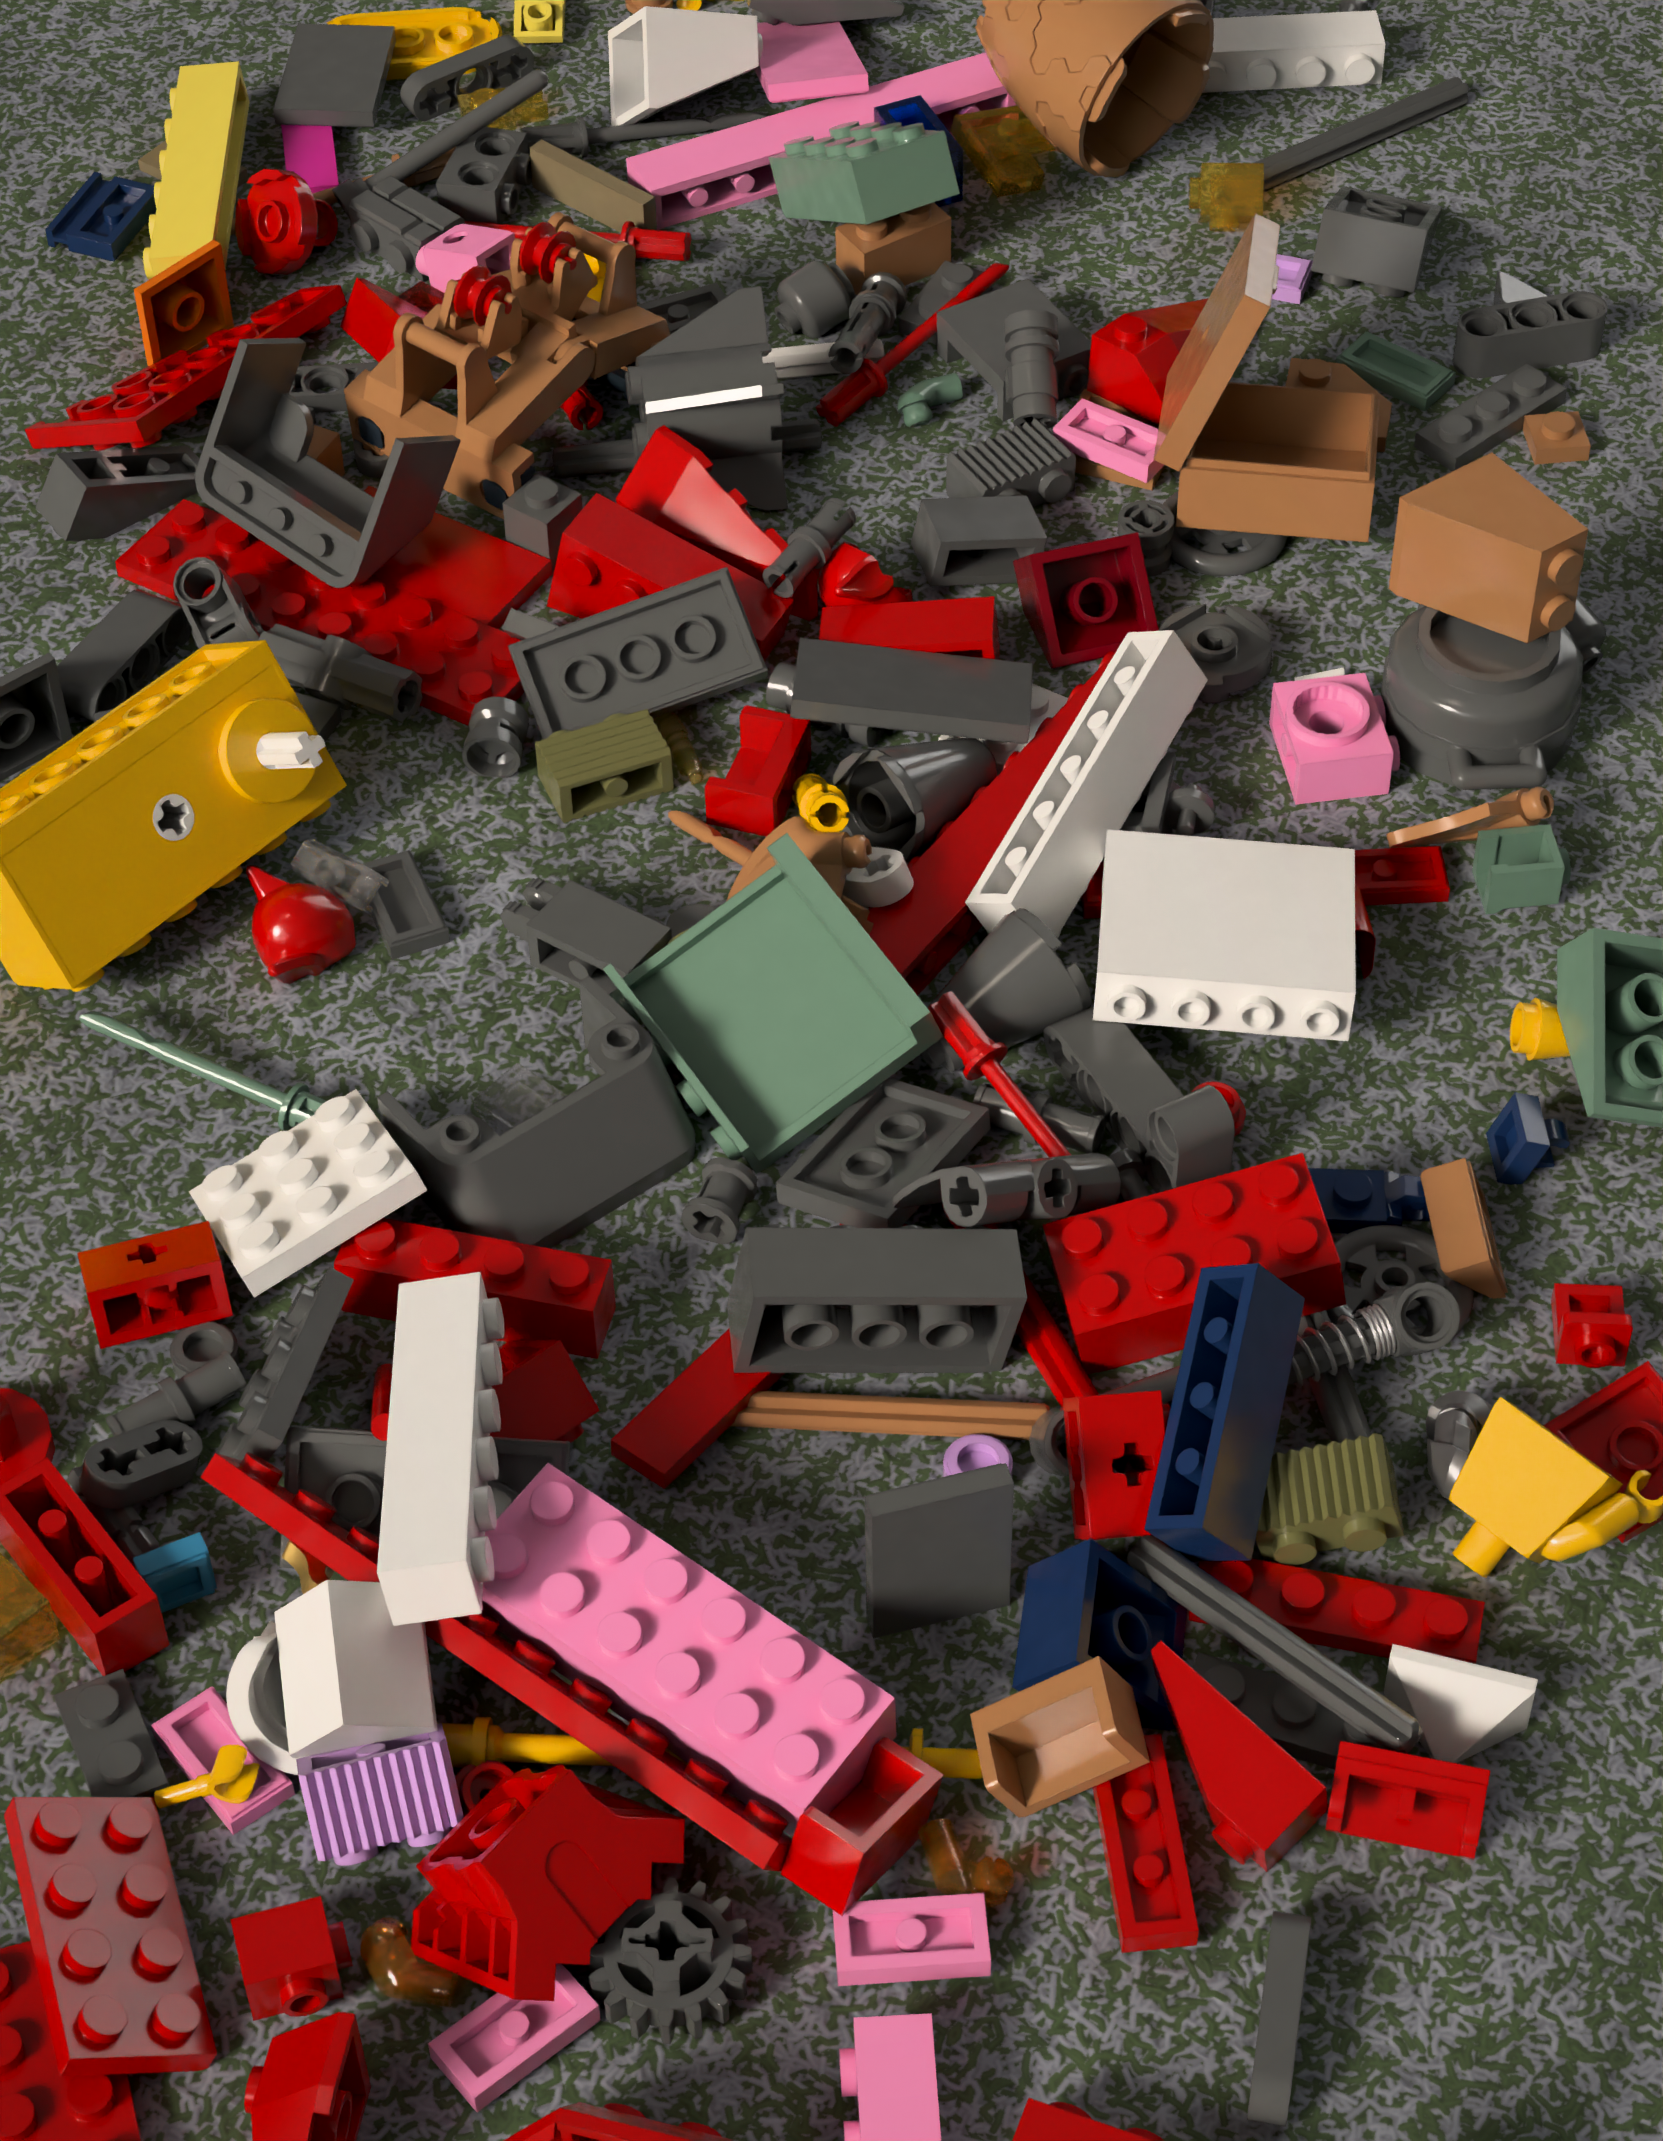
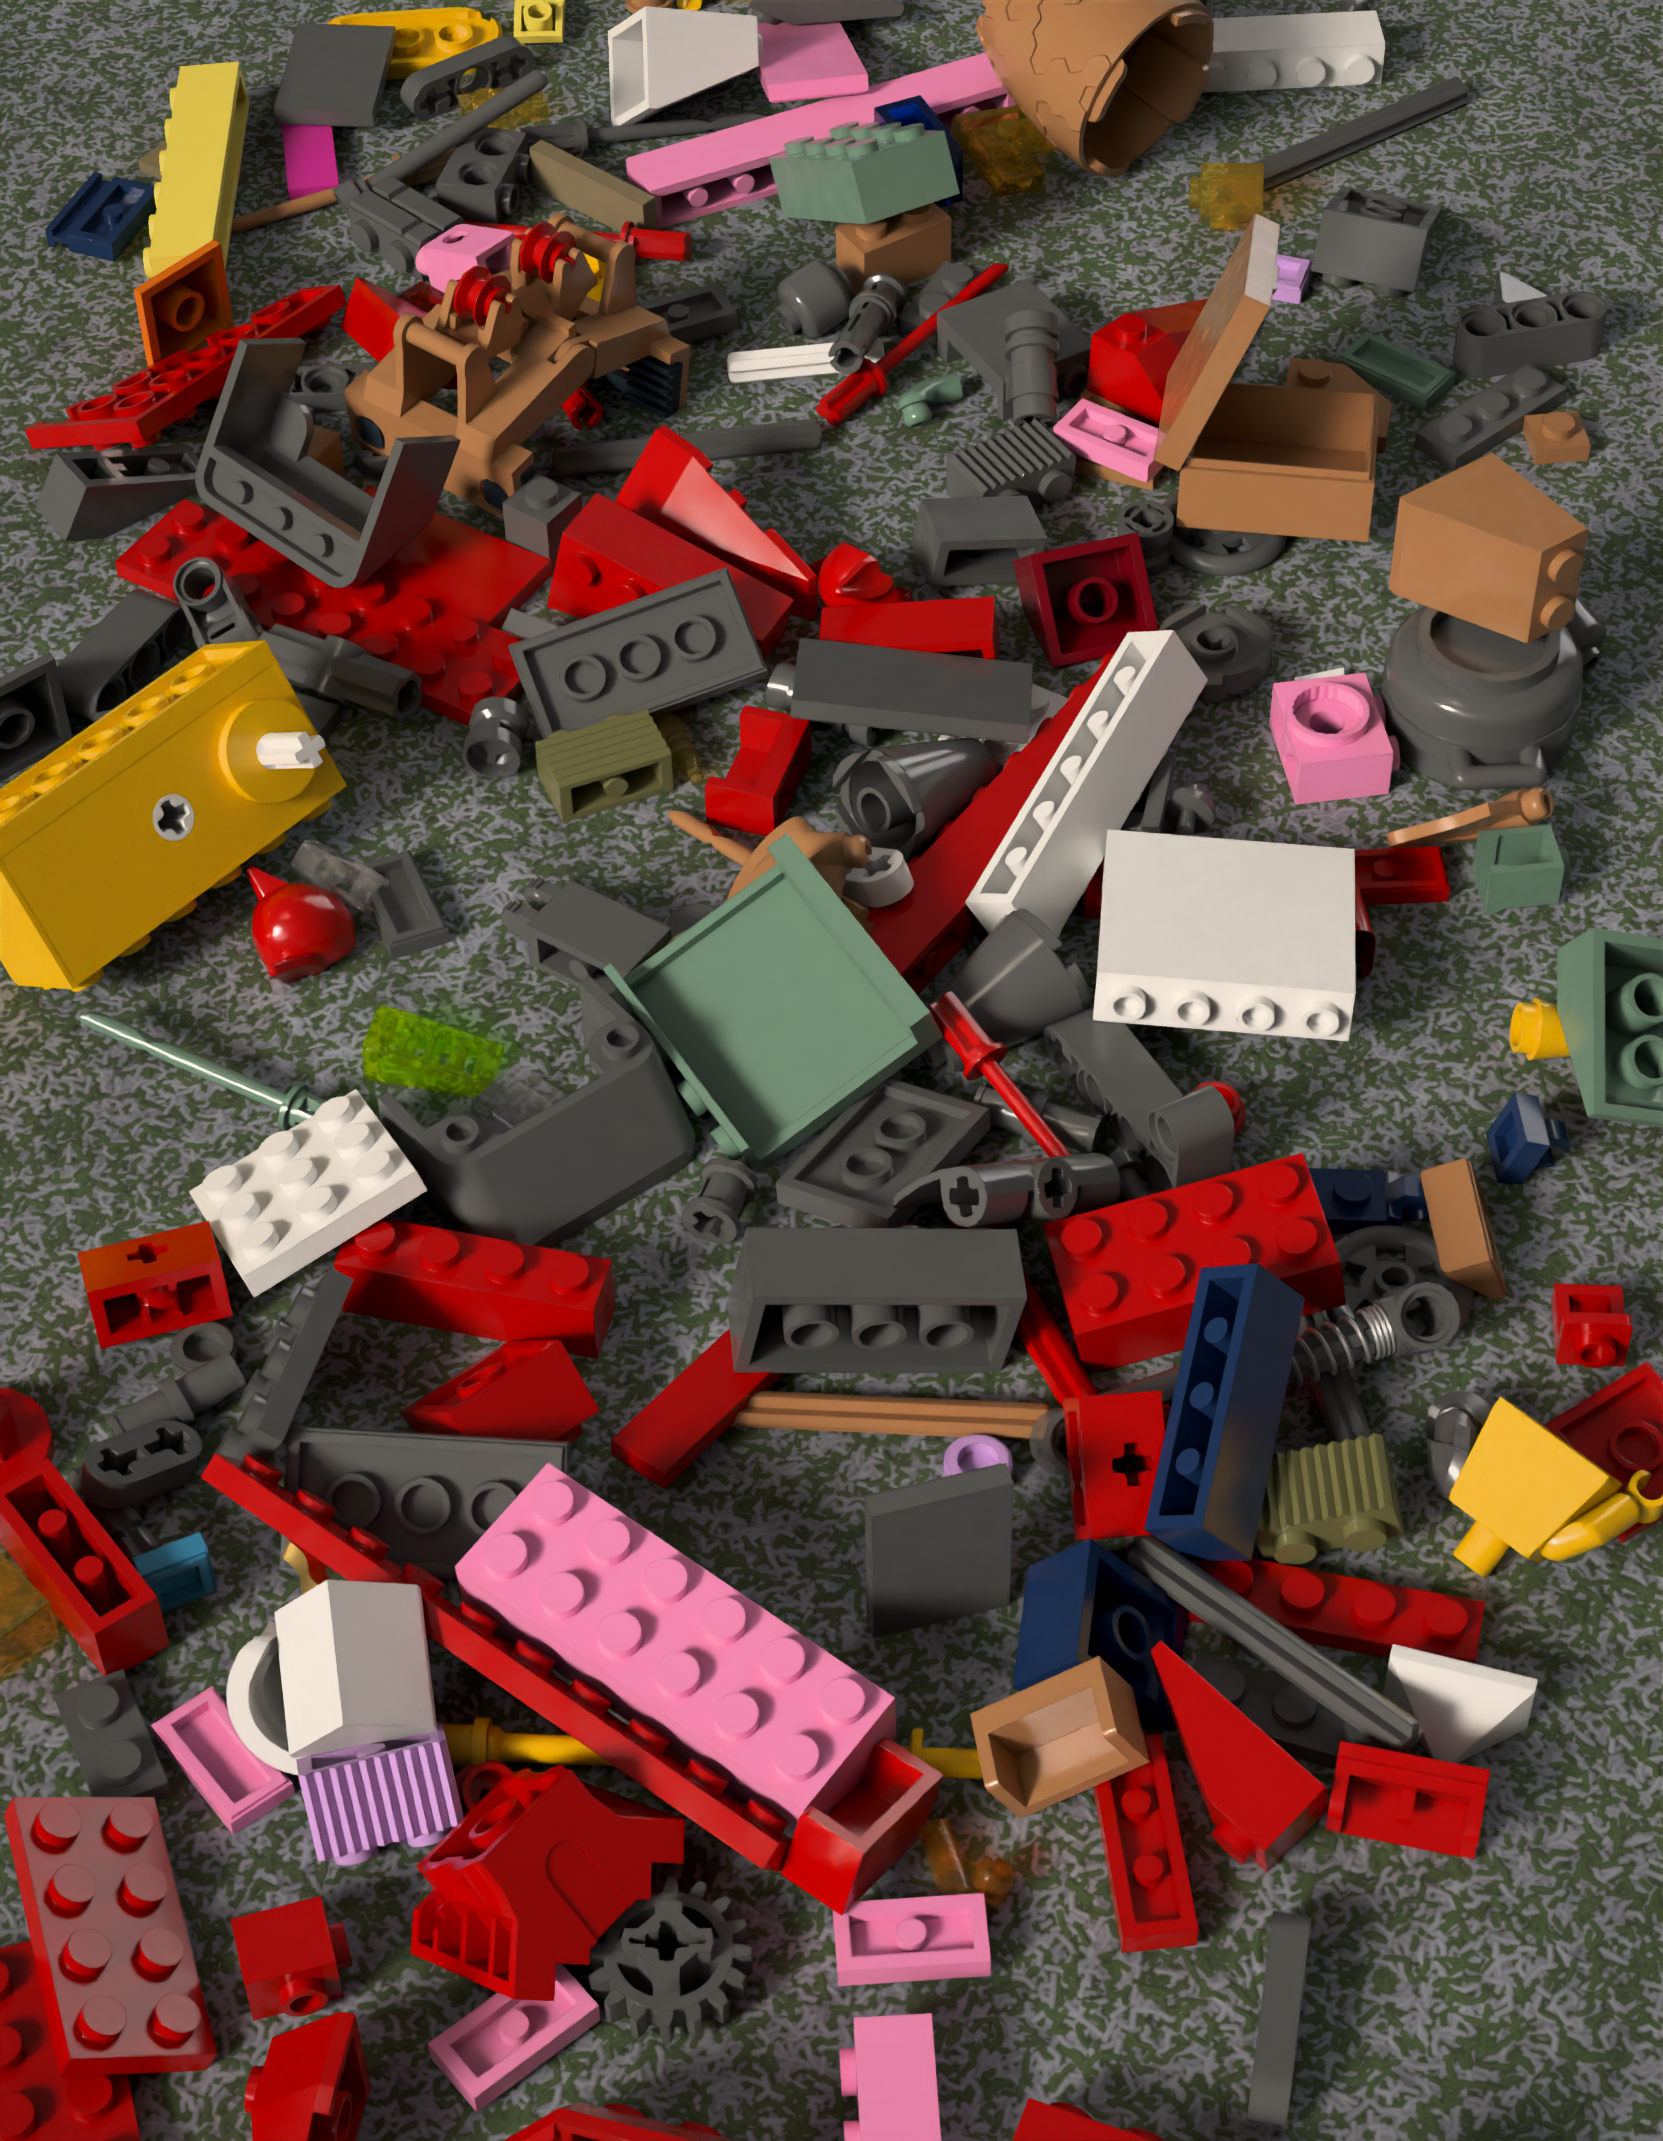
(229, 1780): yellow hand -> none
(281, 221): red tile -> none
(381, 1401): red bar -> none
(397, 1969): clear orange arm -> none
(414, 1032): none -> clear neon green slope
(441, 1450): white brick -> none
(718, 396): dark grey brick -> none
(809, 547): dark grey pin -> none
(820, 803): yellow pin -> none

